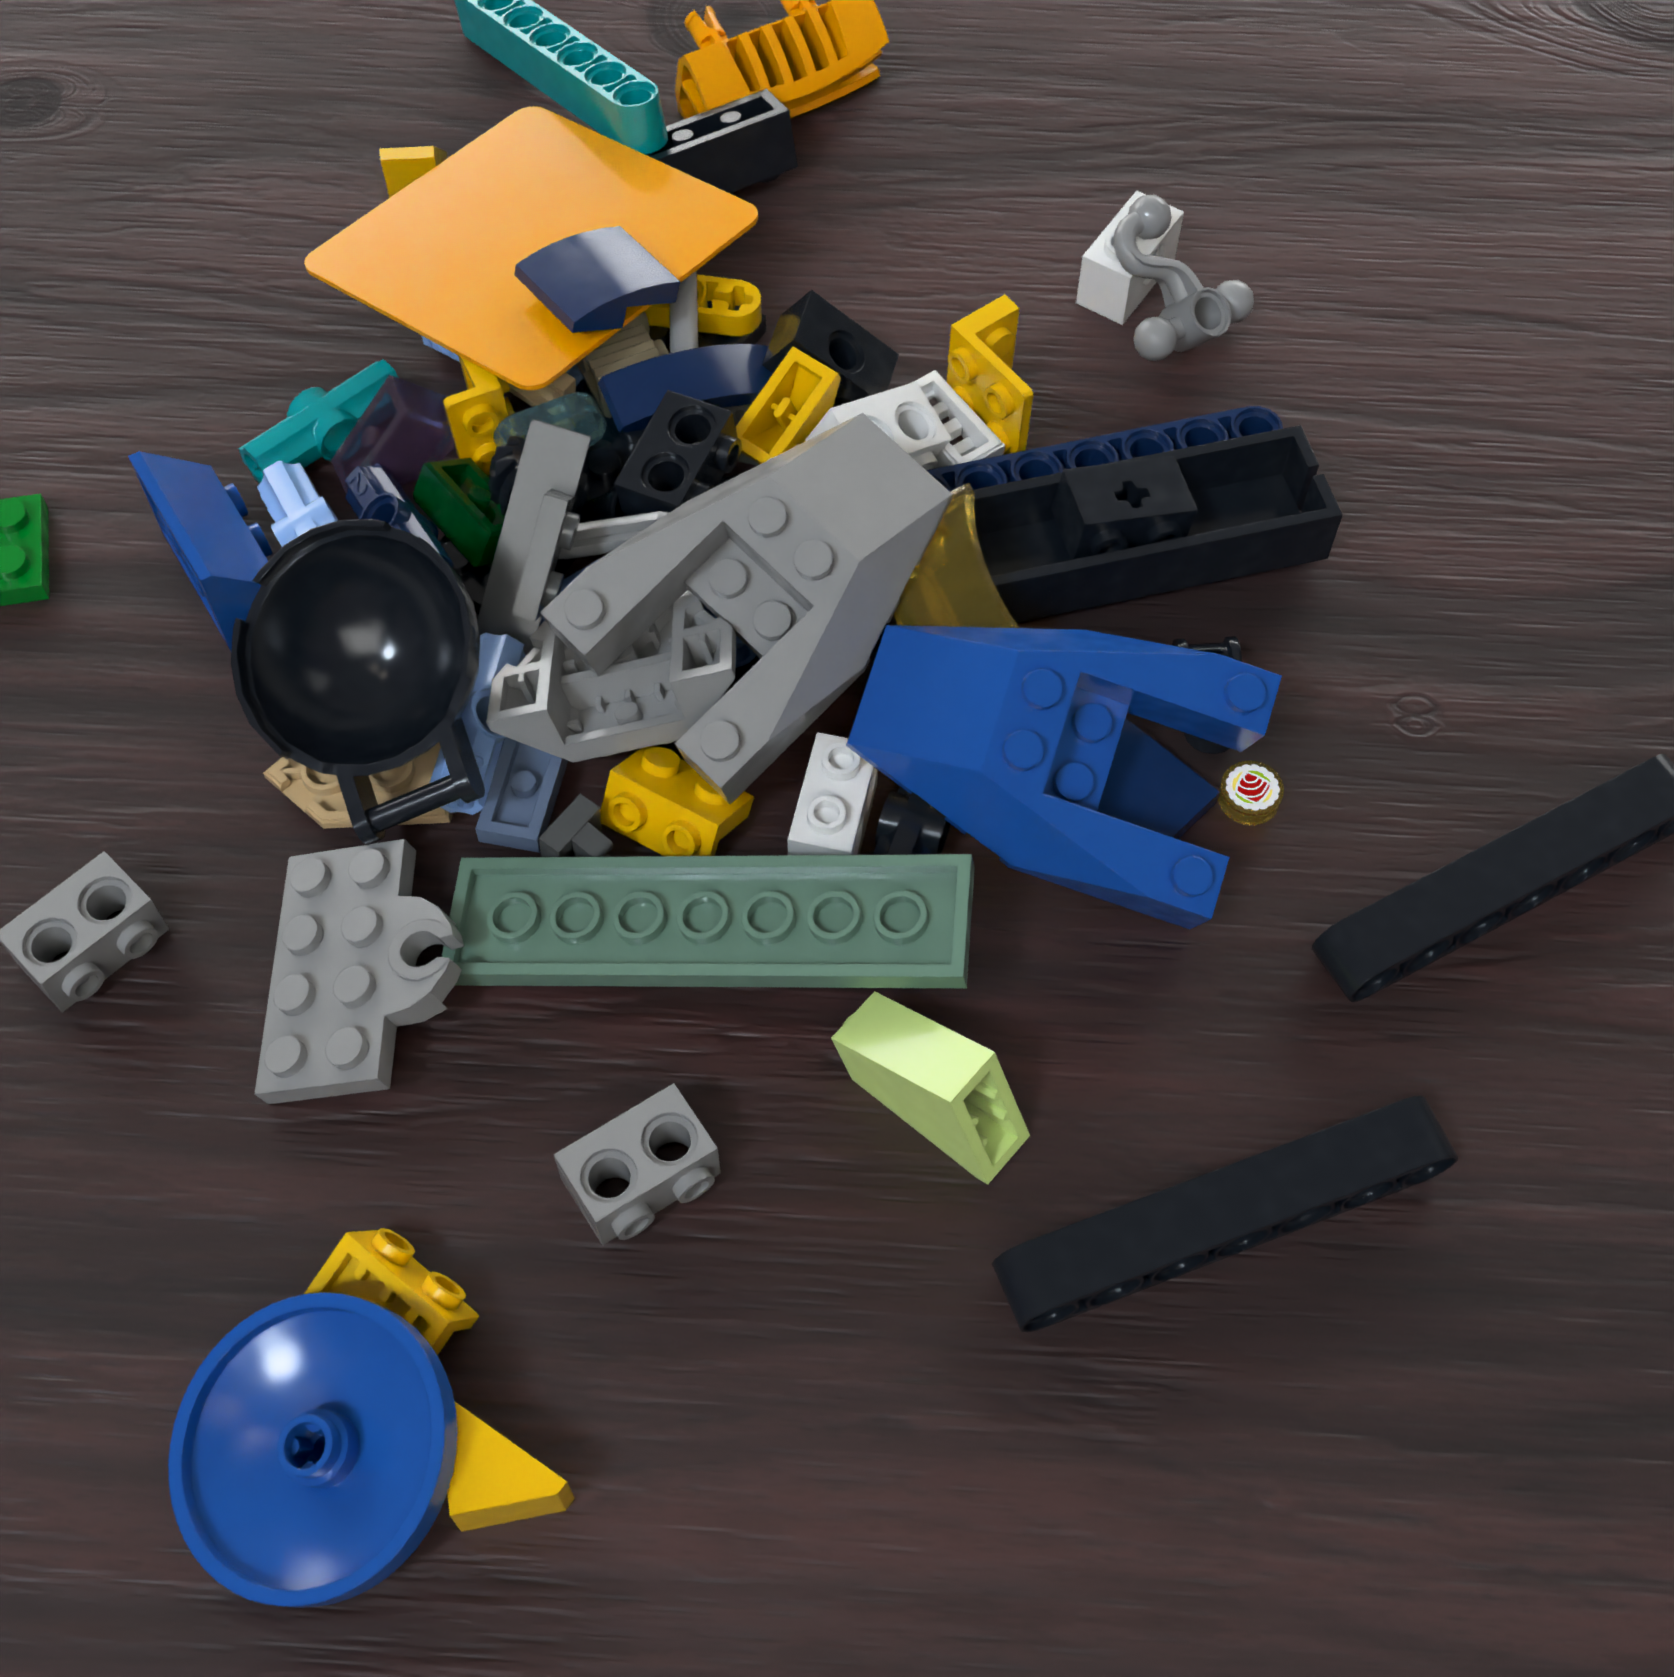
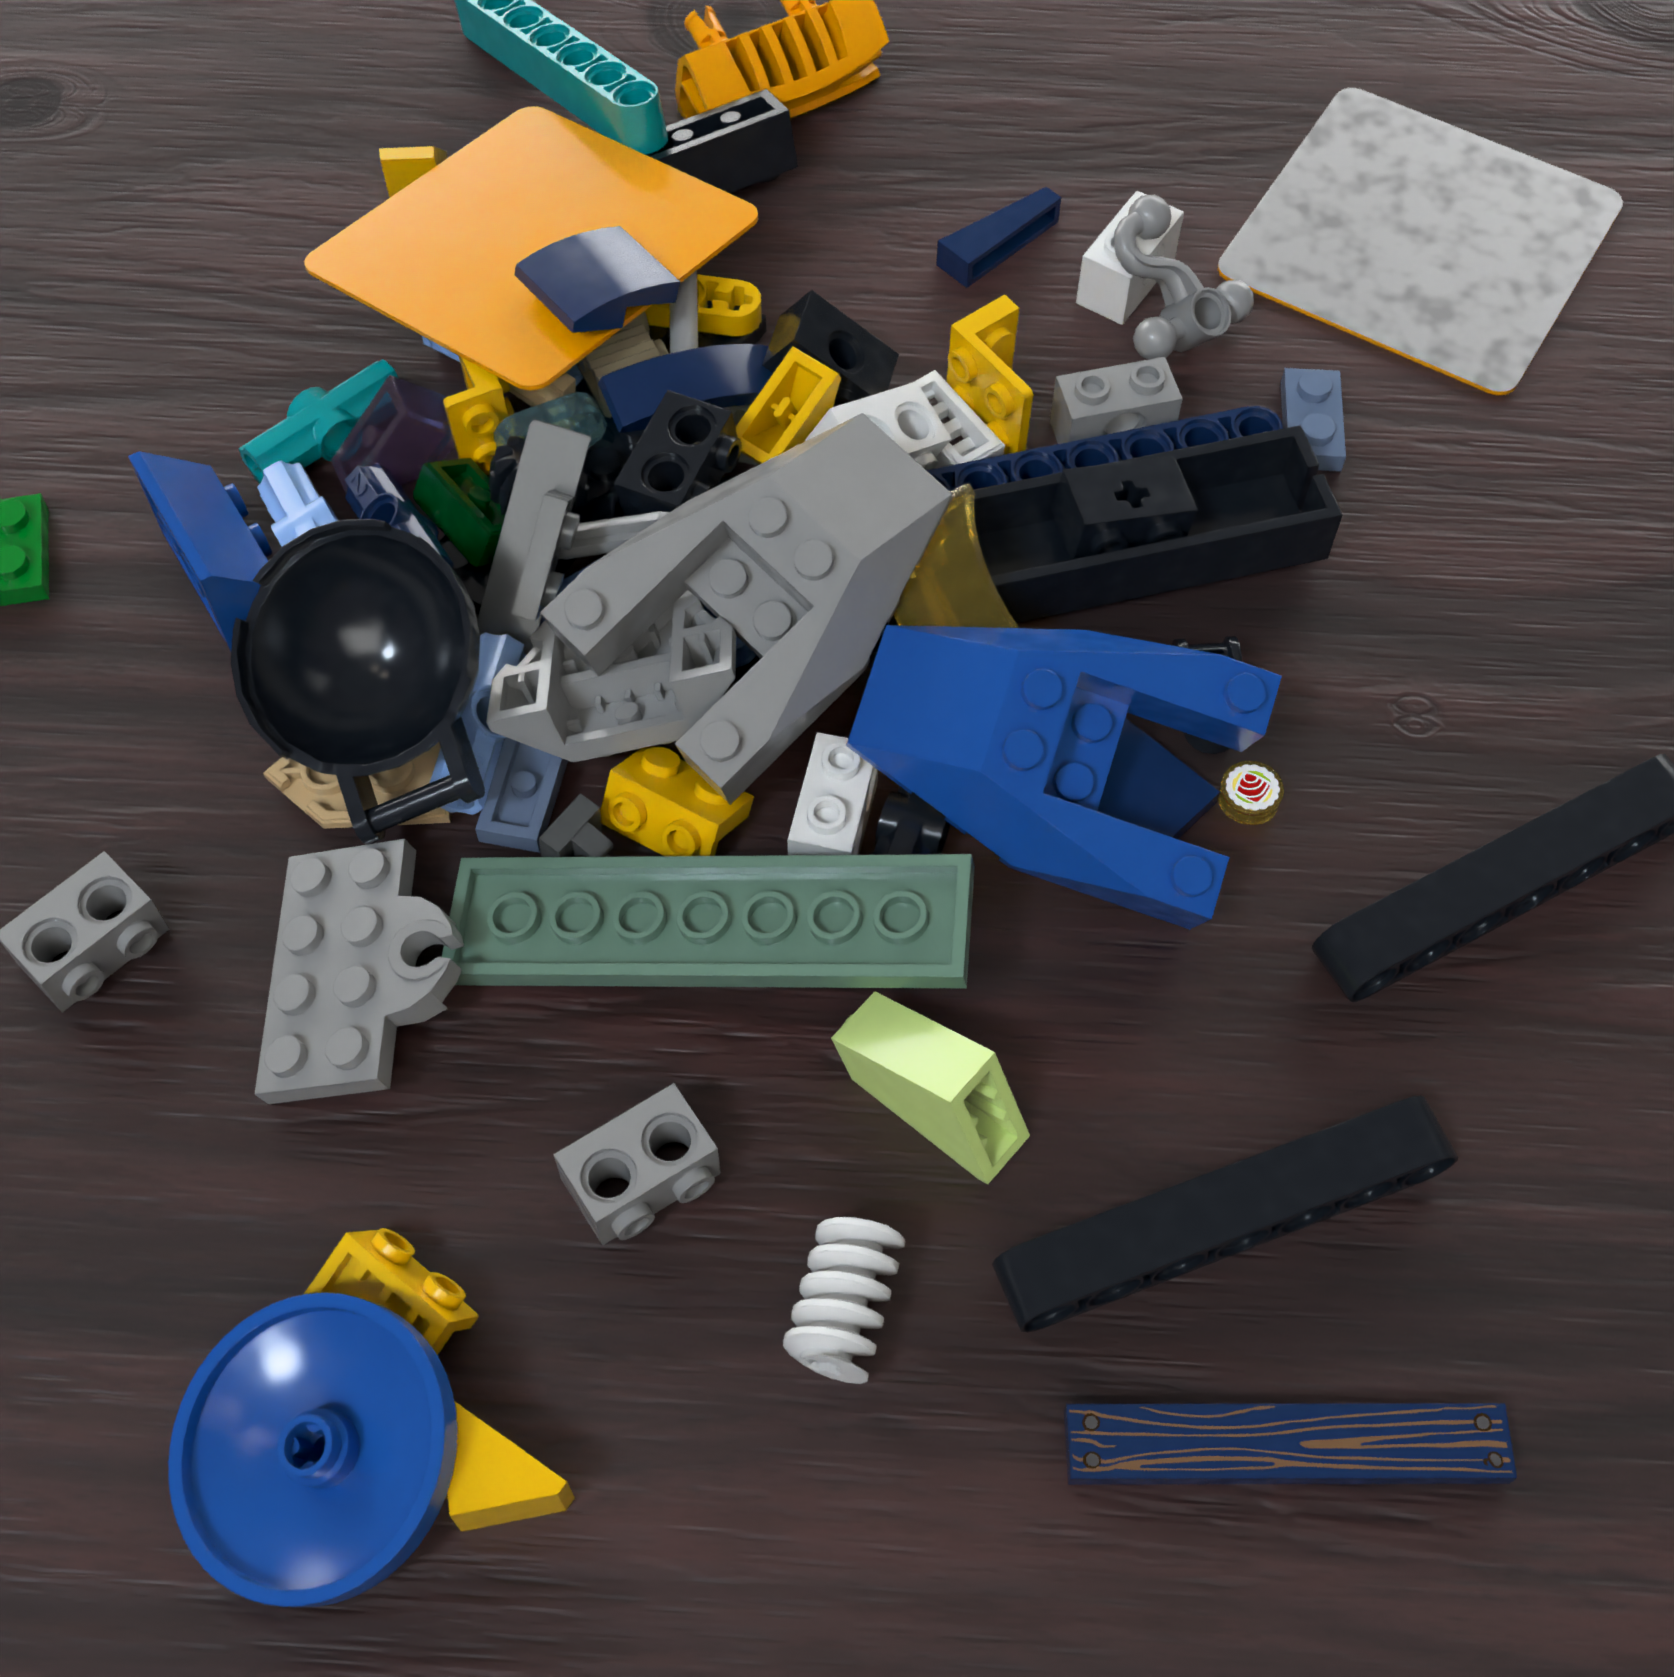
(839, 1296): none -> white piece
(995, 238): none -> dark blue piece
(1114, 400): none -> light grey brick
(1288, 1444): none -> dark blue tile
(1315, 403): none -> sand blue plate
(1423, 239): none -> flat silver piece

